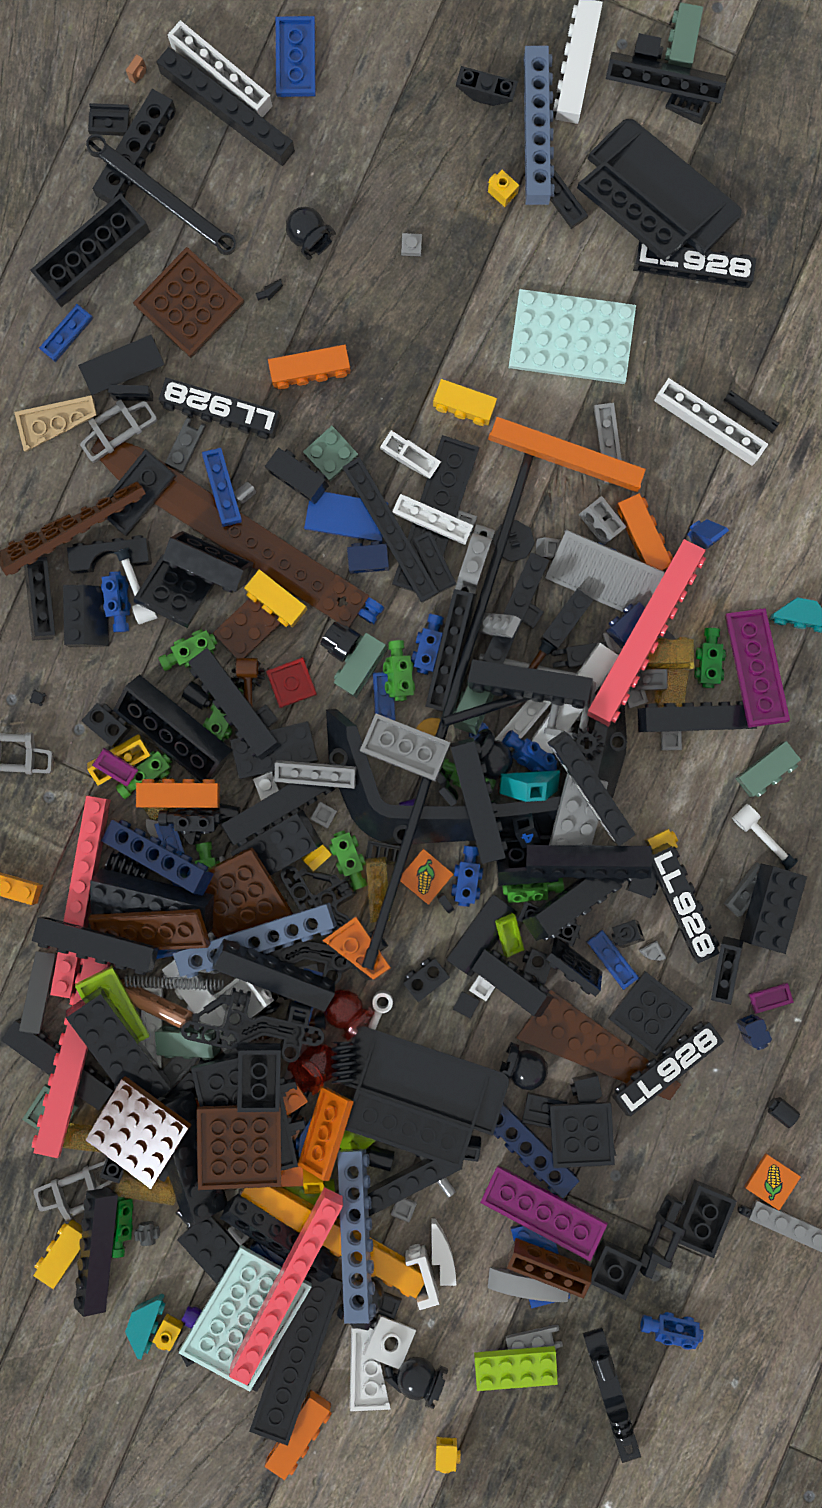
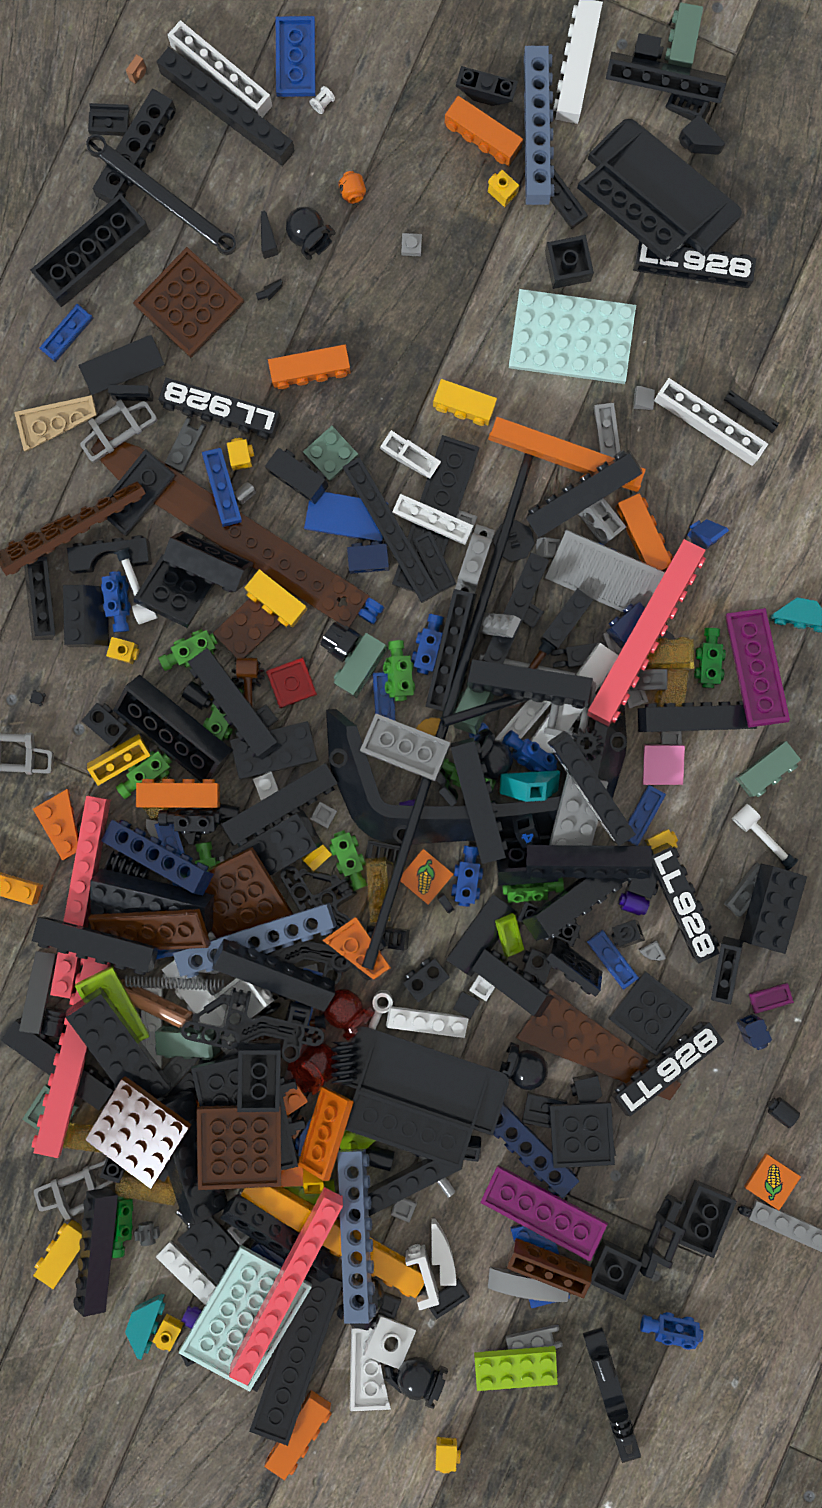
(54, 1022): none -> black piece
(59, 823): none -> orange wing
(115, 767): magenta tile -> none
(123, 650): none -> yellow brick
(187, 1271): none -> white plate
(240, 453): none -> yellow brick
(268, 243): none -> black slope
(315, 774): light grey plate -> none
(322, 100): none -> white bush
(352, 187): none -> orange head
(388, 930): none -> black slope
(427, 1022): none -> white plate
(450, 1298): none -> black tile
(483, 131): none -> orange brick
(569, 261): none -> black brick
(584, 493): none -> black brick
(633, 903): none -> dark purple brick
(643, 398): none -> light grey slope
(645, 812): none -> blue tile
(663, 764): none -> bright pink tile
(700, 138): none -> black slope

